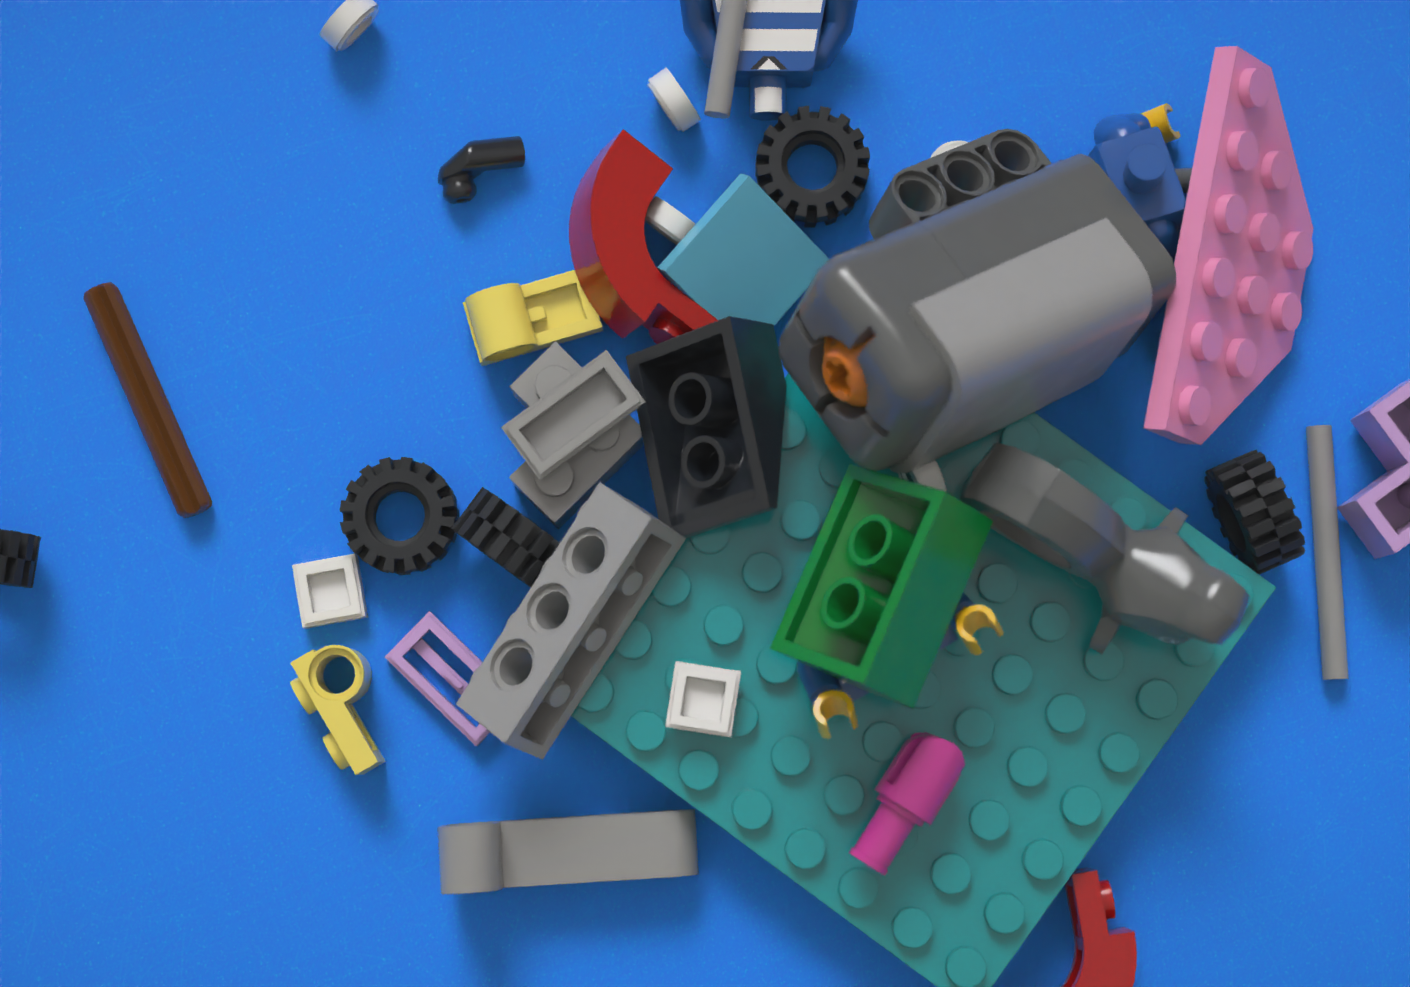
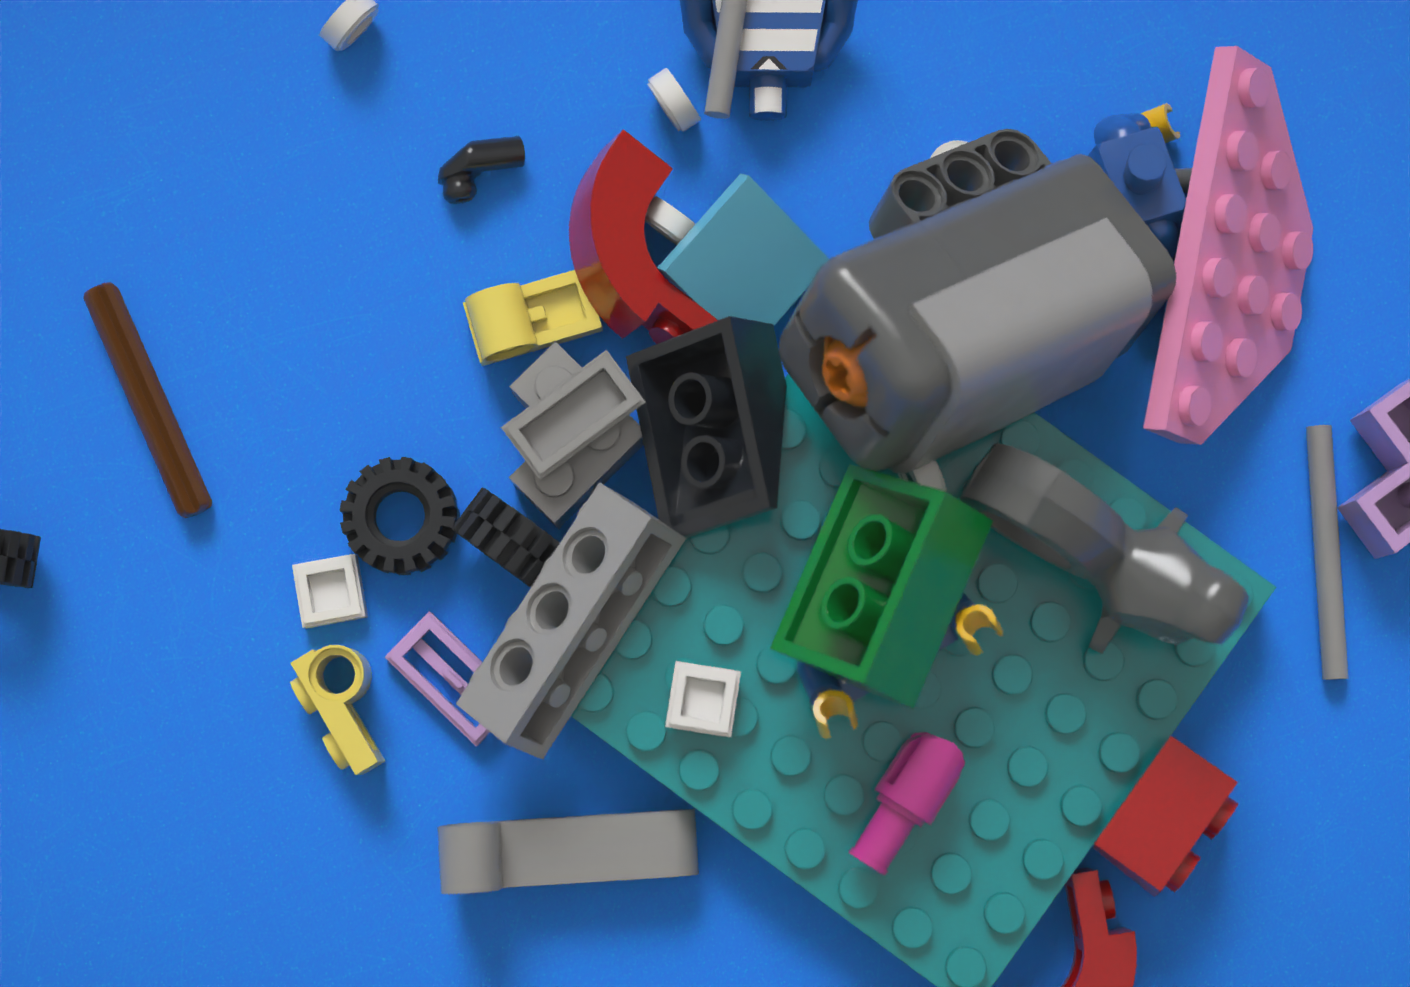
(820, 130): black tyre -> none
(1166, 816): none -> red slope
(1255, 512): black tyre -> none

